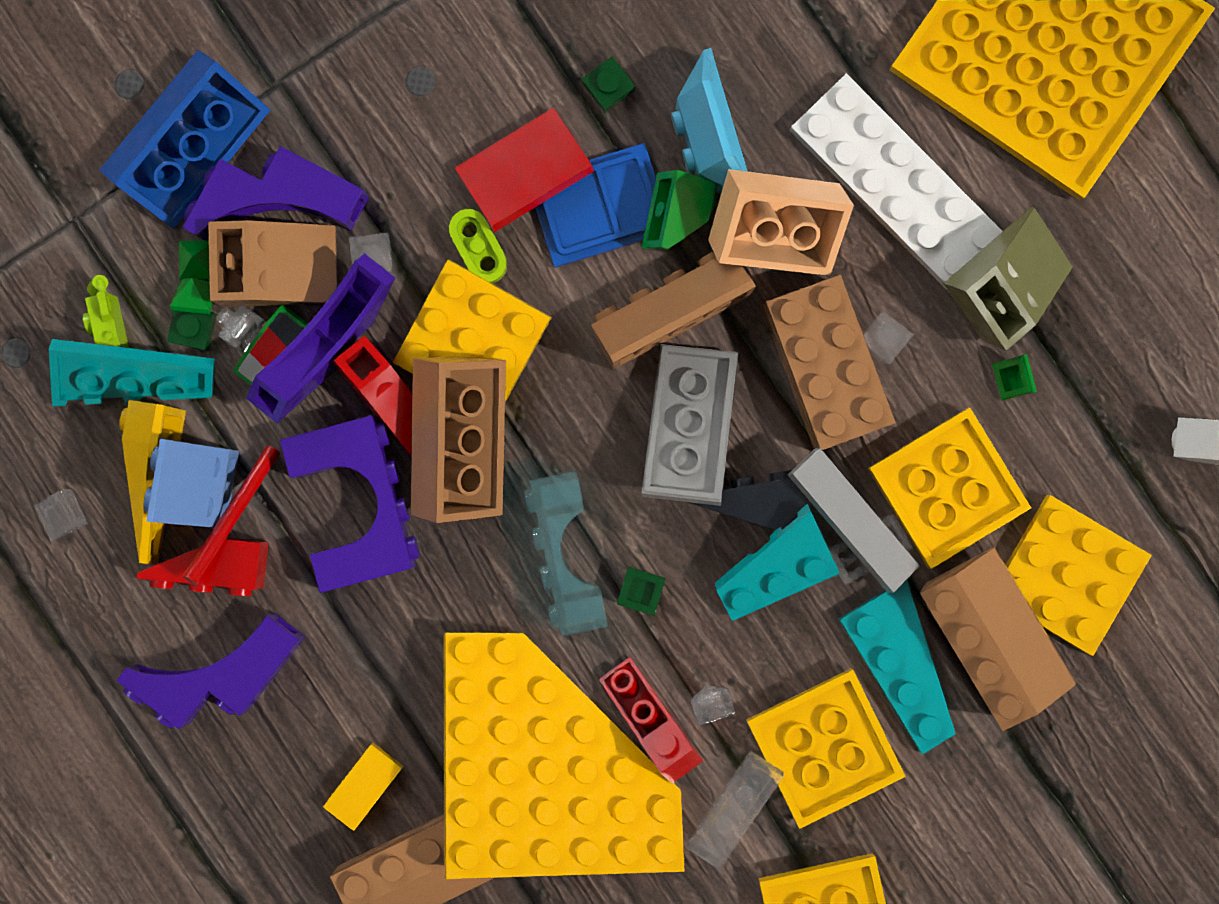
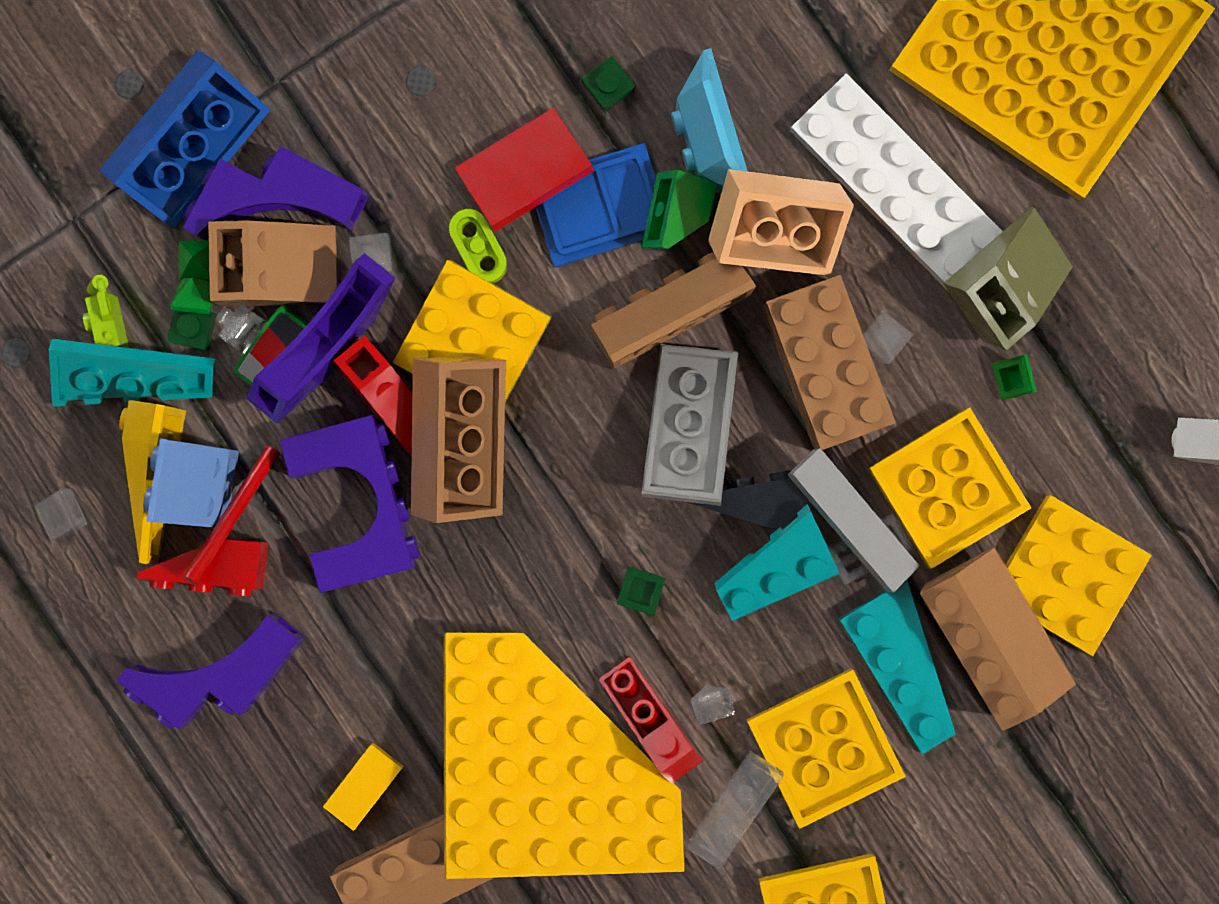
(577, 603): clear light blue arch -> none

